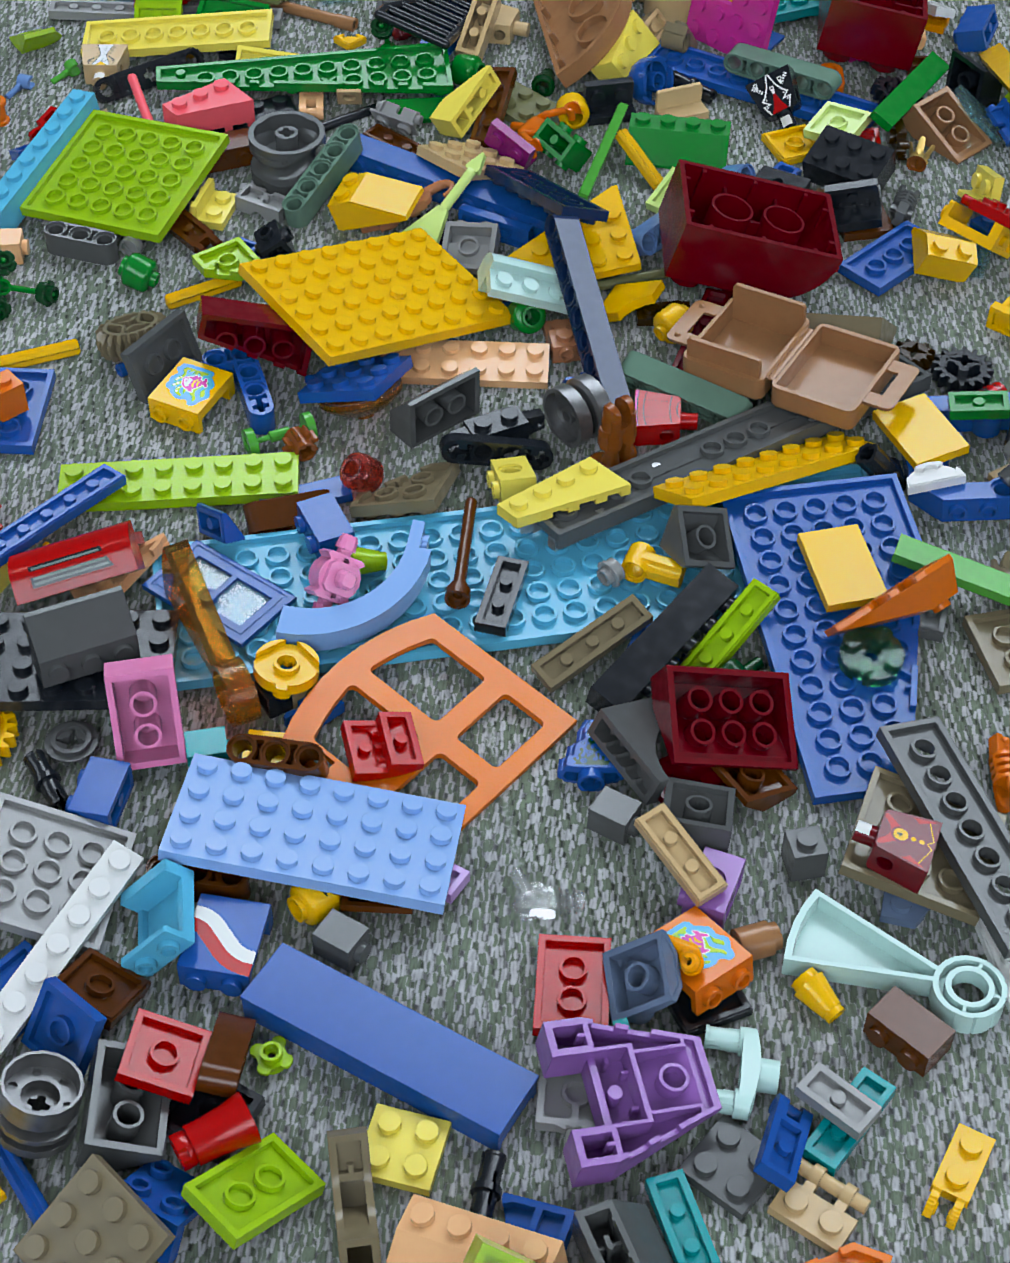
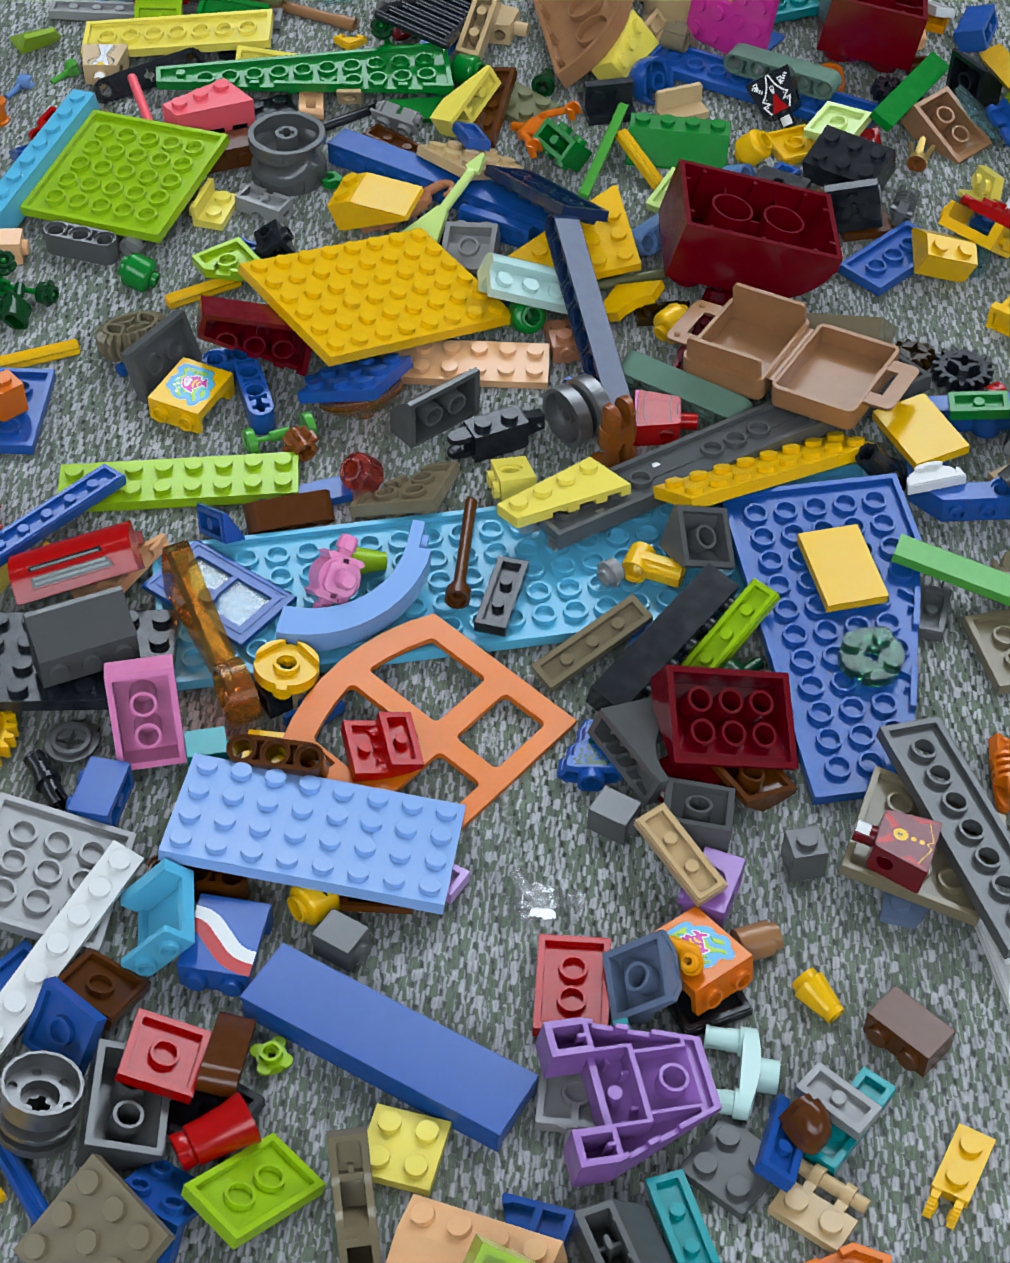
(15, 308): none -> dark green piece
(193, 233): reddish brown hinge -> none
(321, 522): brick -> none
(322, 176): sand green beam -> none
(471, 136): none -> blue tile
(487, 1187): black pin -> none
(497, 447): black beam -> none
(509, 143): magenta bracket -> none
(581, 119): yellow head -> none
(707, 92): black pin -> none
(753, 147): none -> yellow head
(807, 1124): none -> reddish brown piece
(862, 955): light aqua piece -> none
(898, 141): dark brown plate -> none
(913, 596): orange wedge -> none

